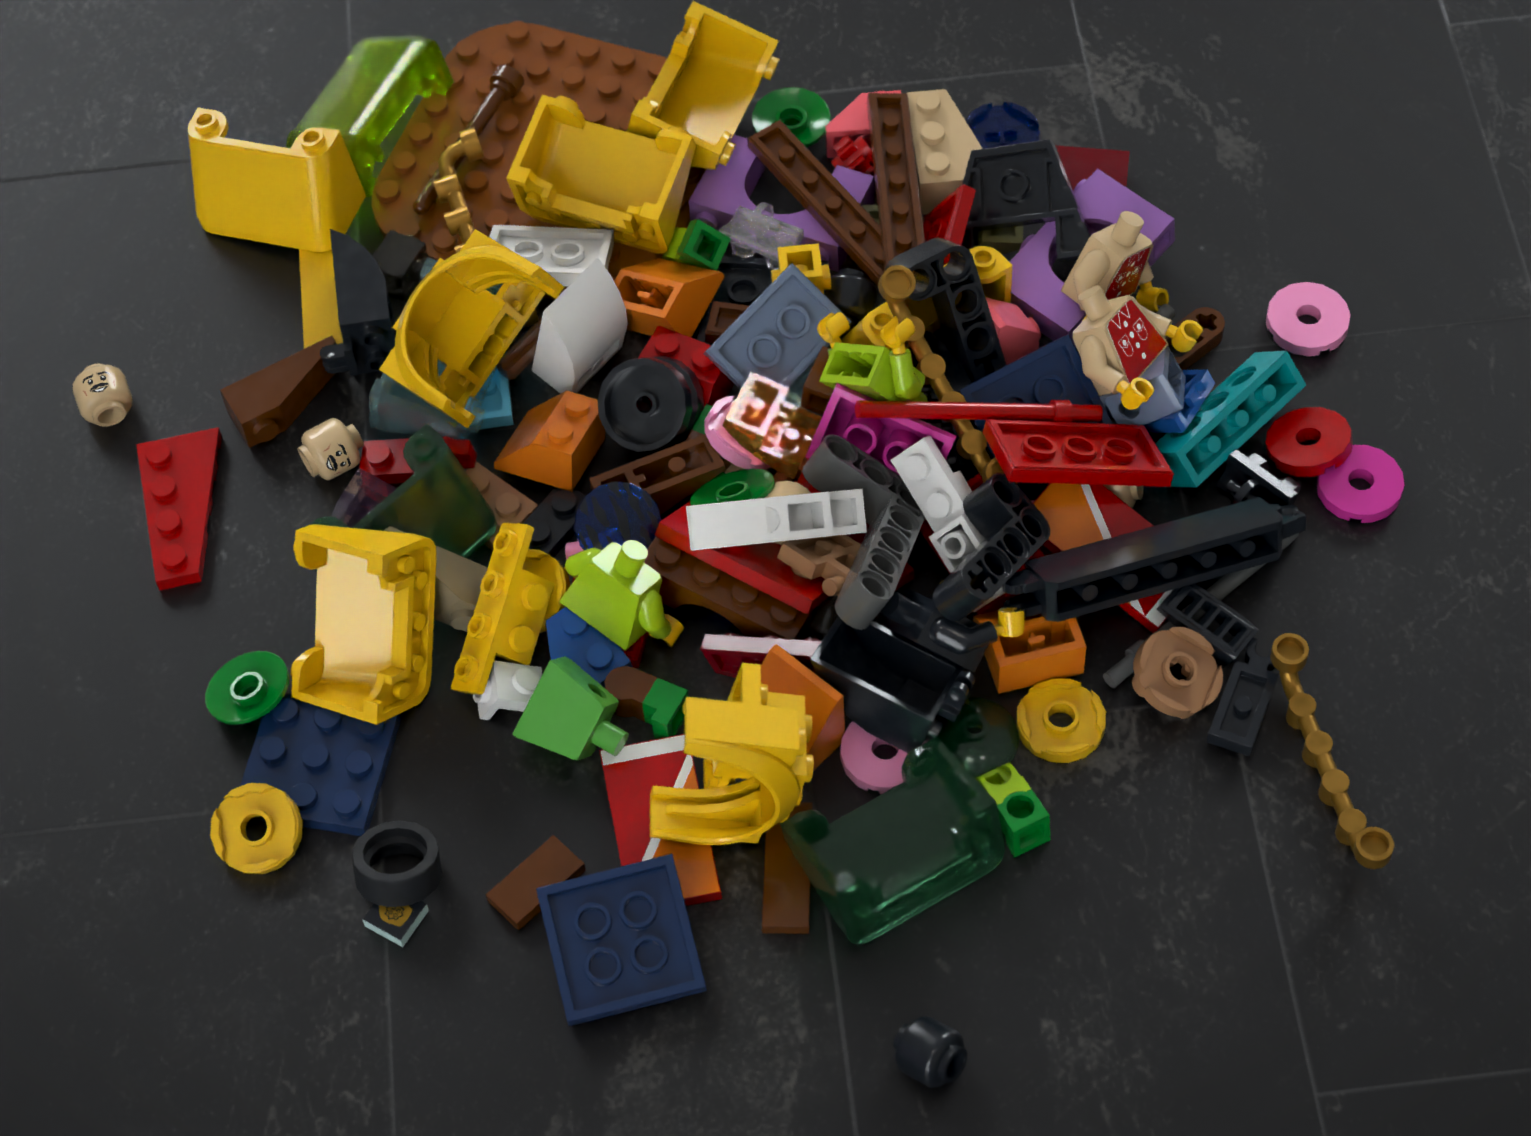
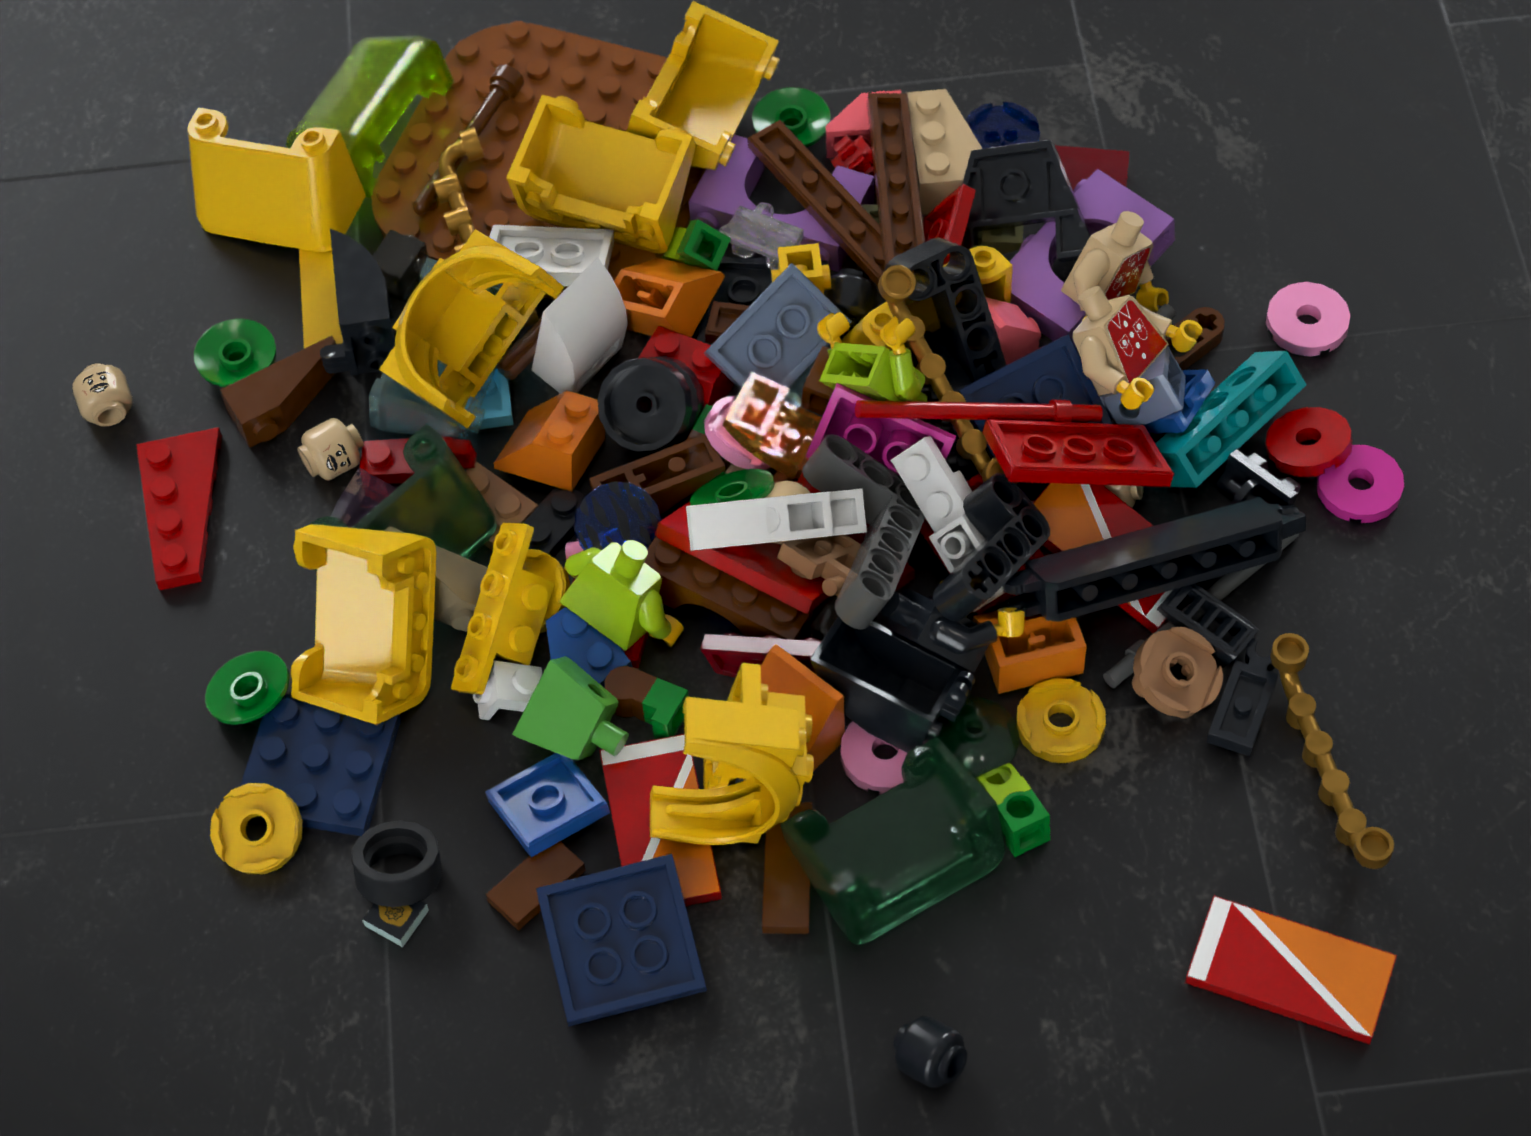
(230, 341): none -> green dish
(547, 803): none -> blue plate
(1291, 969): none -> tile

